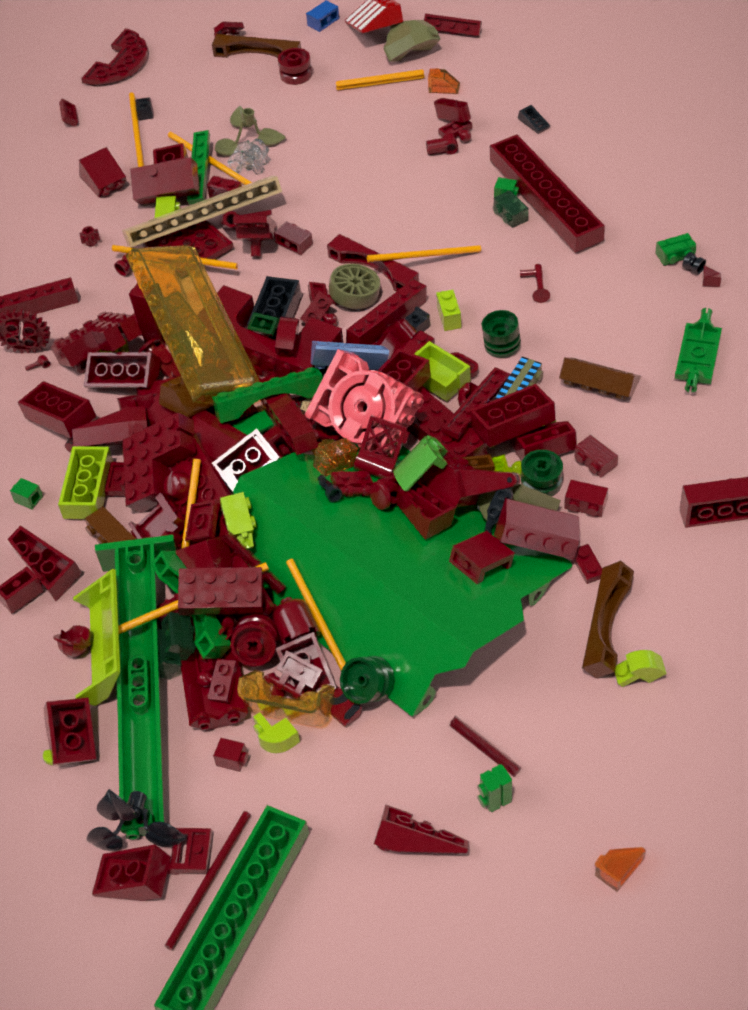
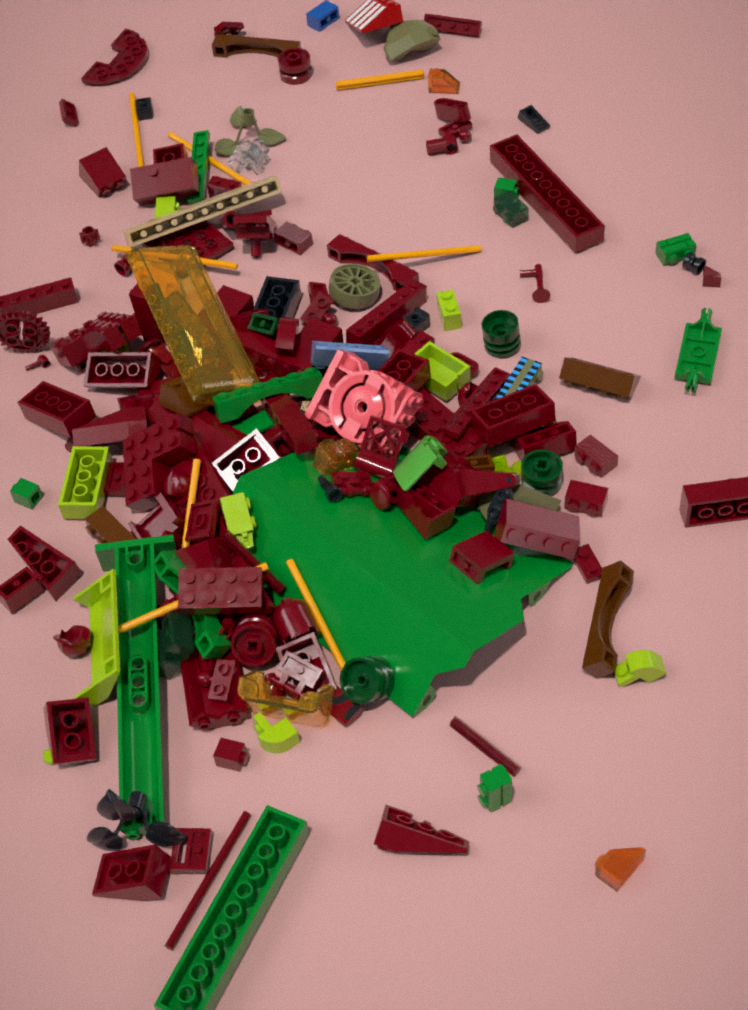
(242, 320): none -> dark red slope

